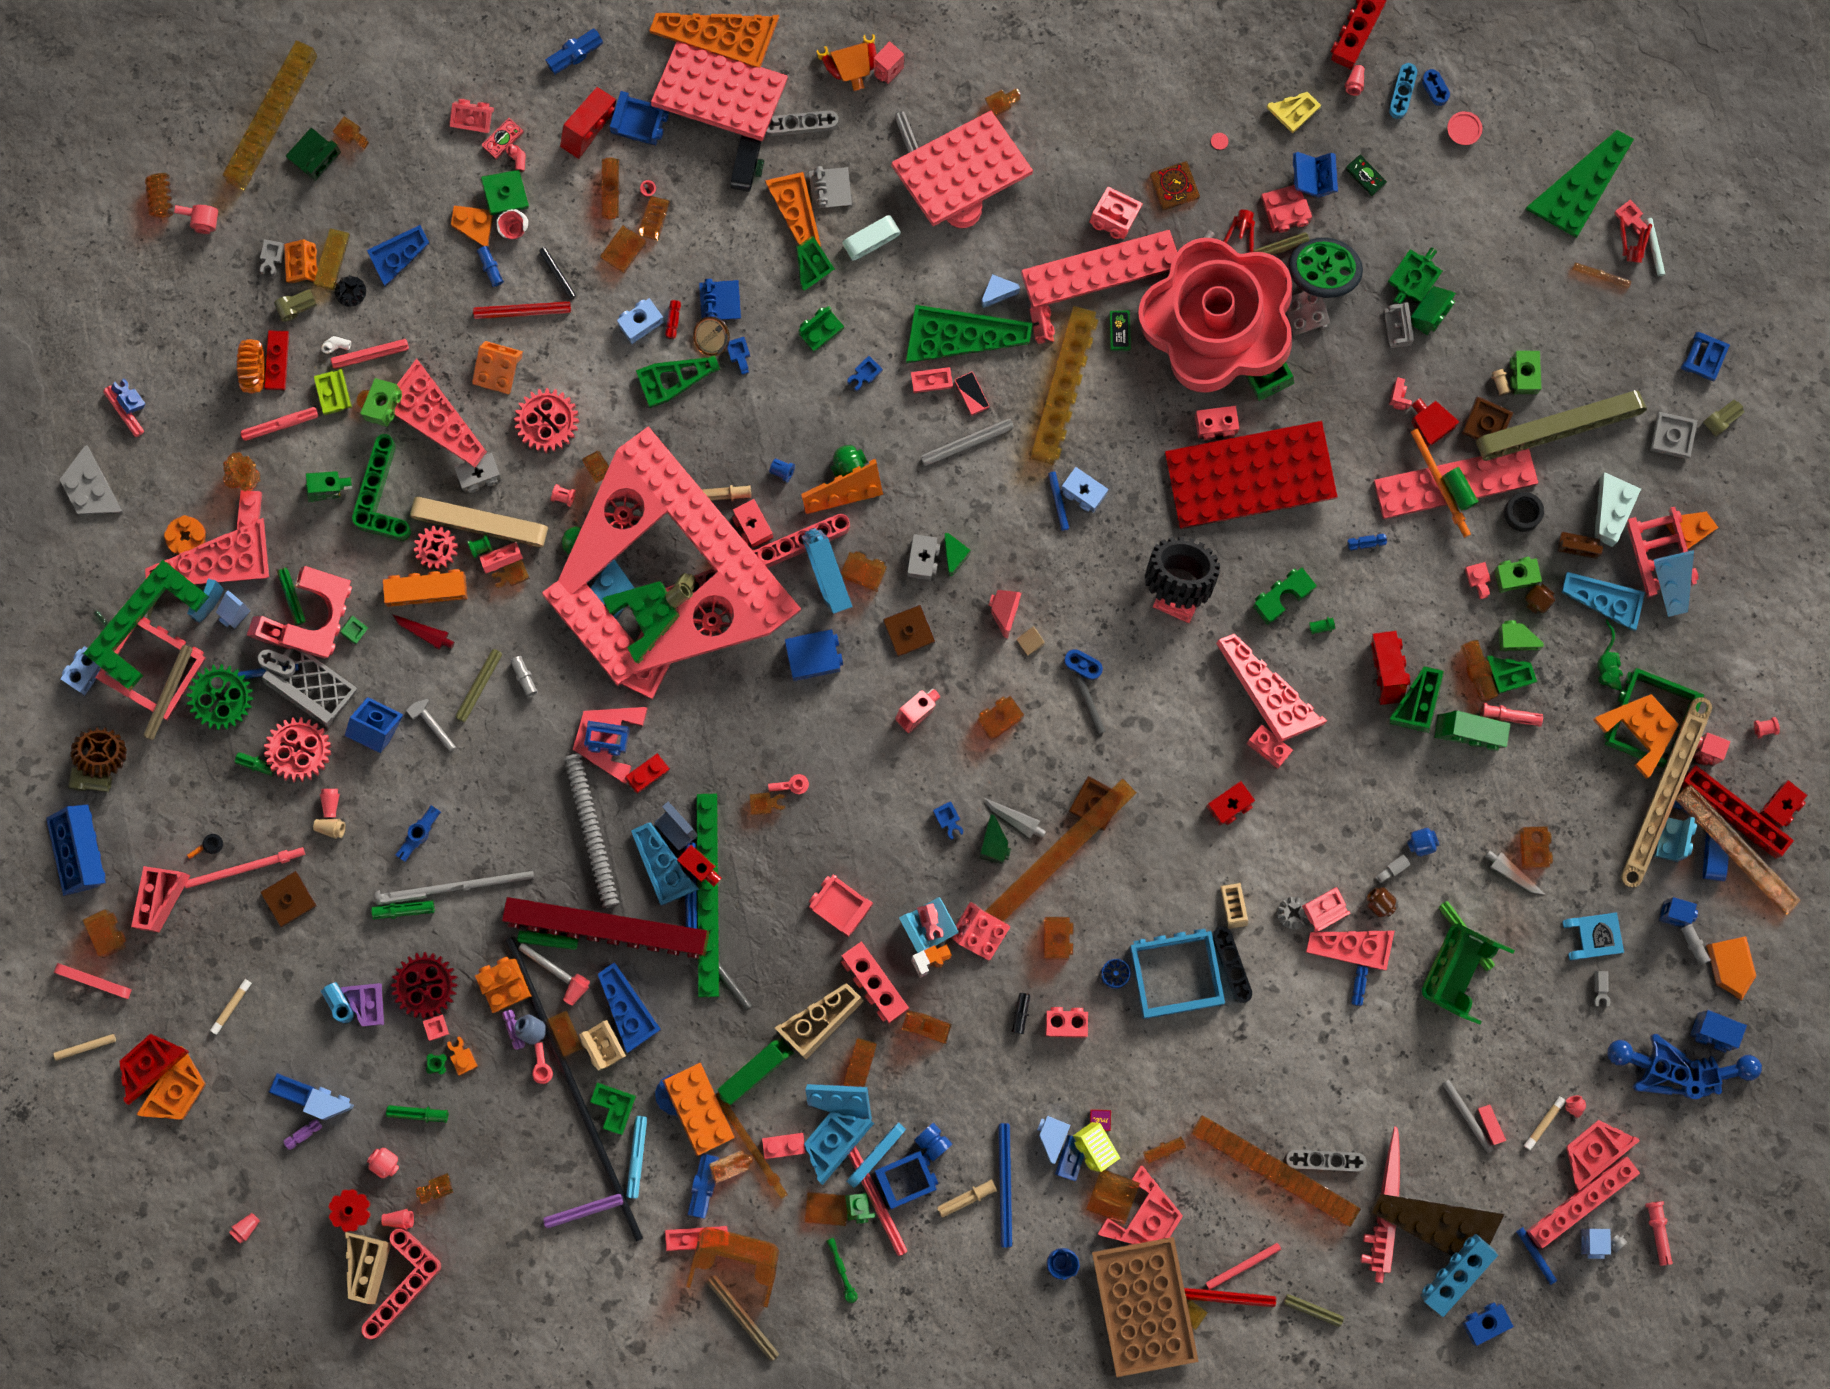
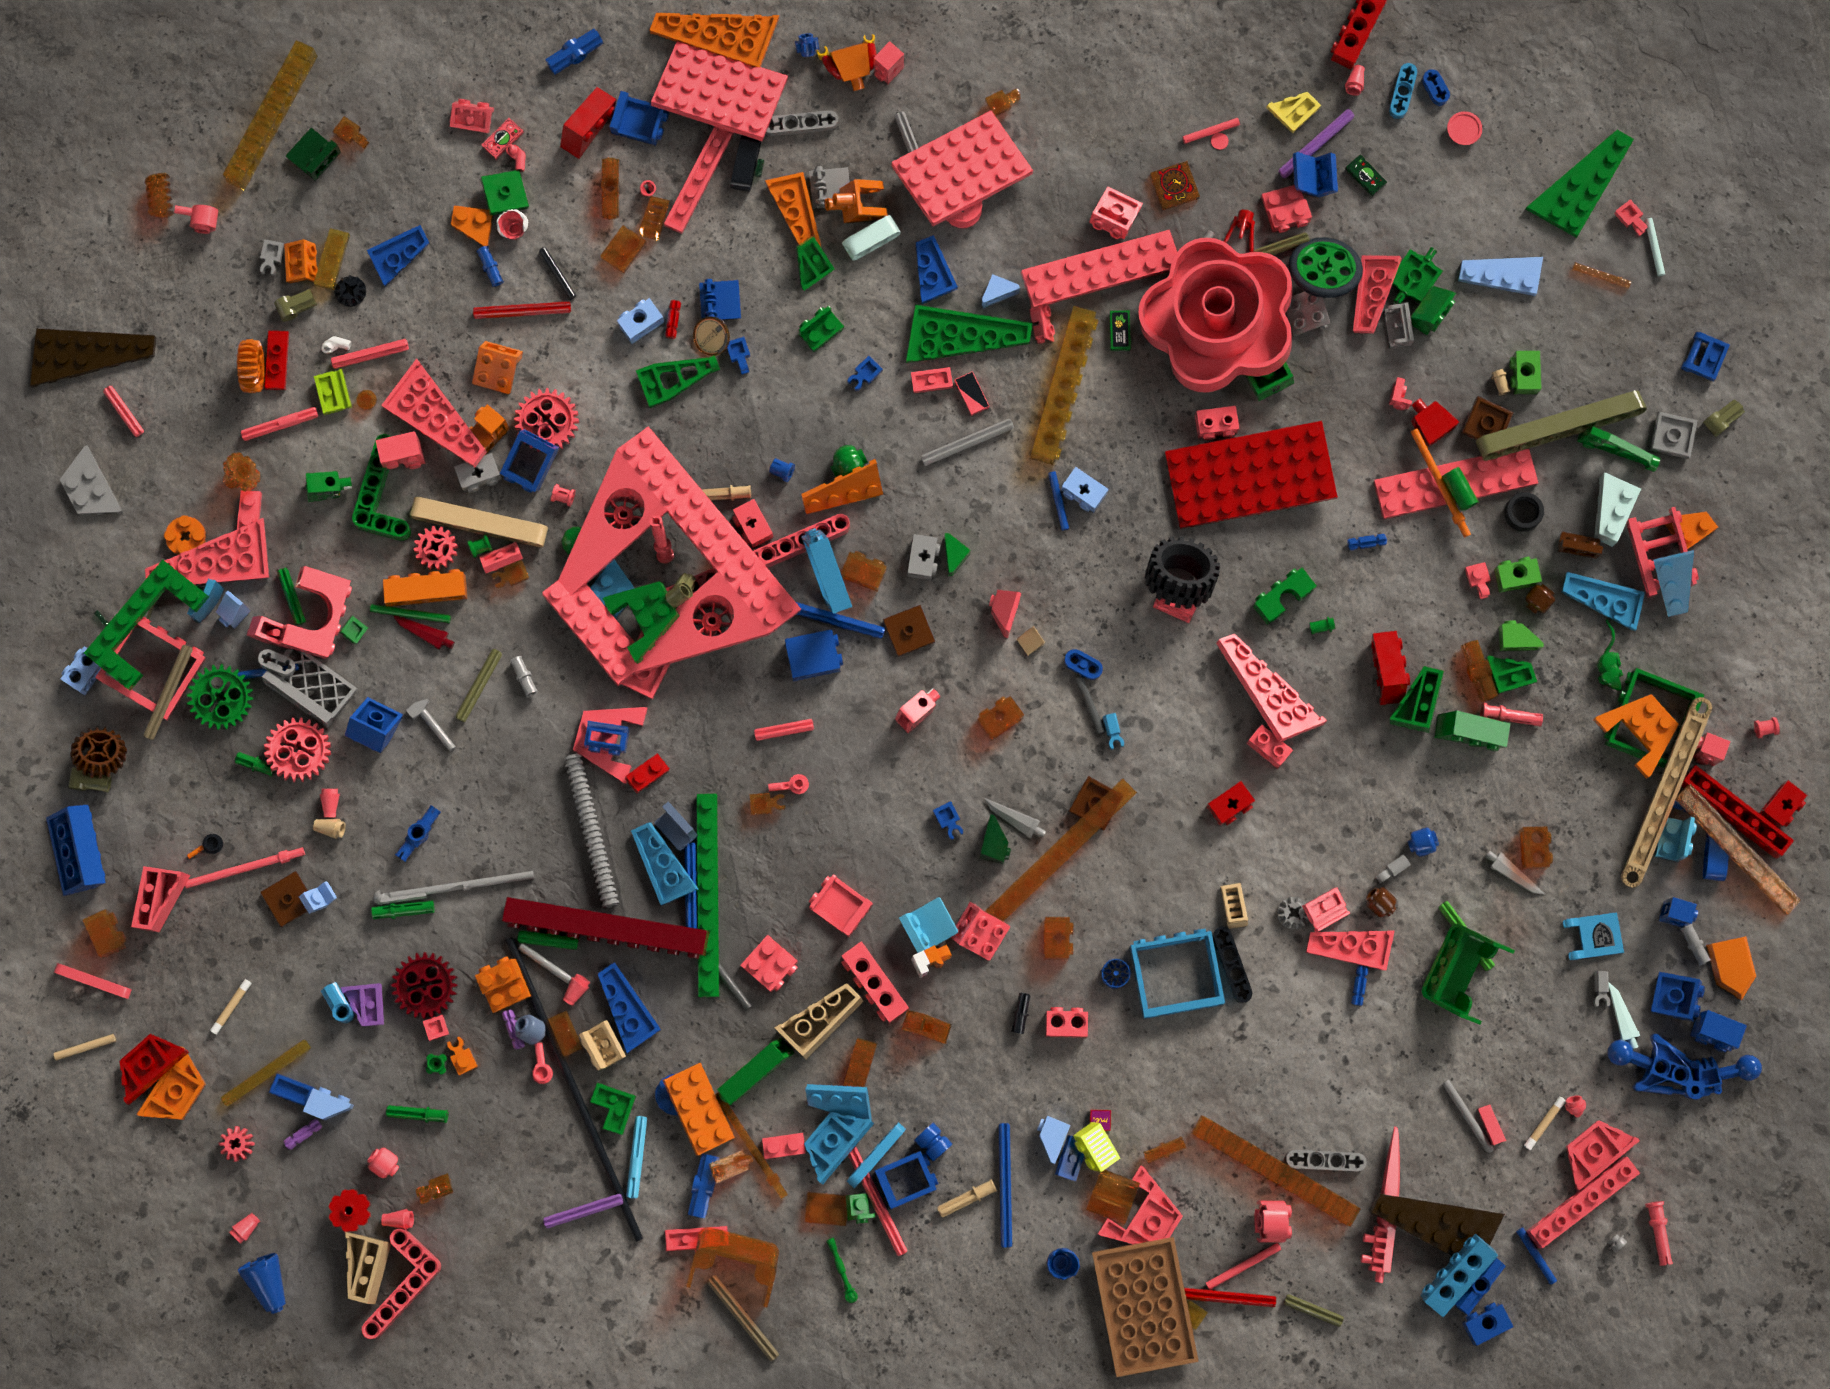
(77, 353): none -> dark brown wing
(128, 399): plate -> none
(236, 1152): none -> coral gear
(265, 1281): none -> blue cone
(266, 1072): none -> clear yellow axle
(318, 898): none -> light blue bracket
(379, 392): bright green brick -> none
(401, 449): none -> coral brick
(410, 613): none -> green bar
(489, 427): none -> orange brick
(538, 443): none -> blue window
(596, 466): clear orange slope -> none
(662, 544): none -> coral pin
(692, 858): red torso -> none
(698, 179): none -> coral plate
(770, 964): none -> coral plate
(784, 729): none -> coral axle
(807, 45): none -> blue gear
(841, 621): none -> blue axle
(850, 201): none -> orange piece
(928, 918): coral plate -> none
(933, 271): none -> blue wing
(1113, 729): none -> dark azure bar
(1211, 130): none -> coral bar
(1272, 1221): none -> coral brick
(1319, 140): none -> medium lavender axle
(1373, 290): none -> coral wing
(1472, 1295): none -> blue piece
(1507, 274): none -> light blue wing
(1595, 1243): light blue brick -> none
(1597, 438): none -> green plate
(1625, 1023): none -> light aqua bar
(1634, 253): red plant -> none
(1677, 996): none -> blue plate

